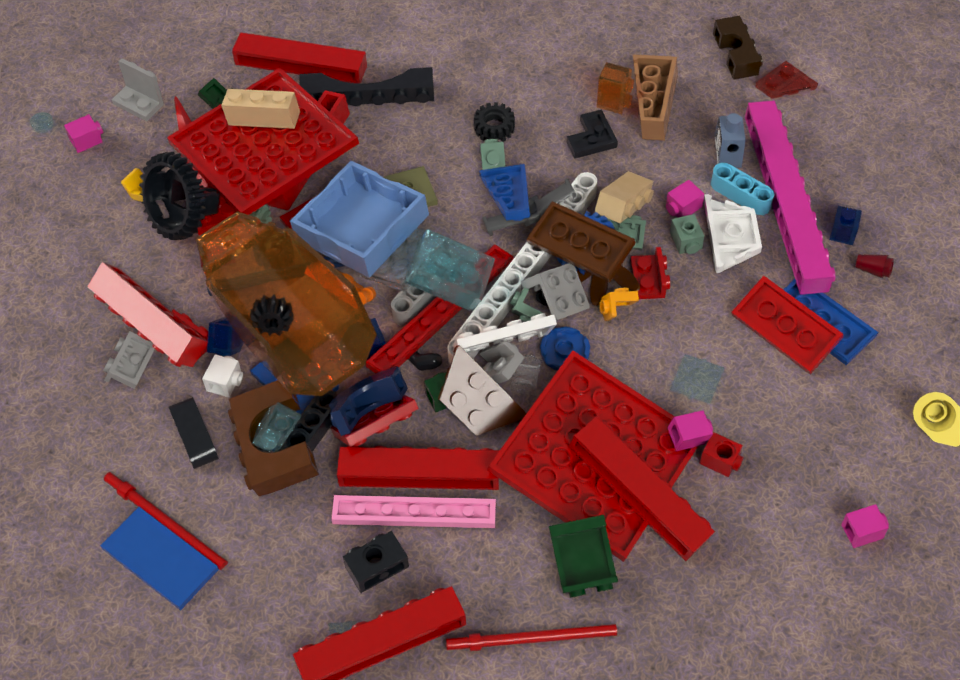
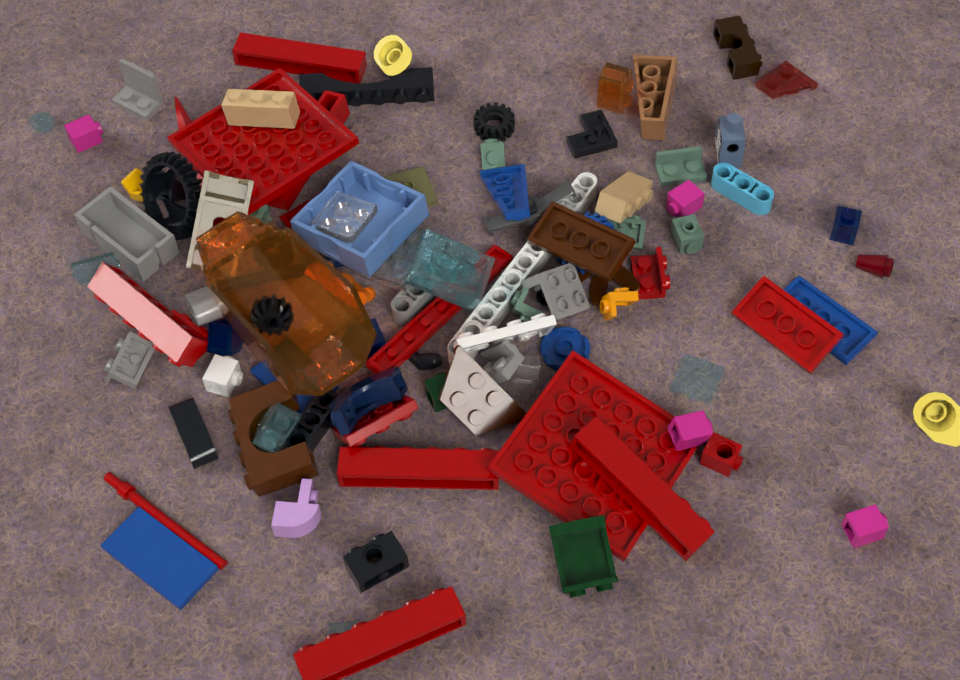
(85, 269): none -> clear light blue piece
(127, 232): none -> light grey piece
(203, 306): none -> light grey beam
(213, 93): dark green bracket -> none
(218, 198): none -> piece
(298, 518): none -> lavender brick
(344, 217): none -> clear plate
(392, 55): none -> light yellow piece
(414, 511): bright pink plate -> none
(476, 641): red bar -> none
(680, 165): none -> sand green bracket
(731, 232): white wing -> none
(790, 201): dark pink brick -> none

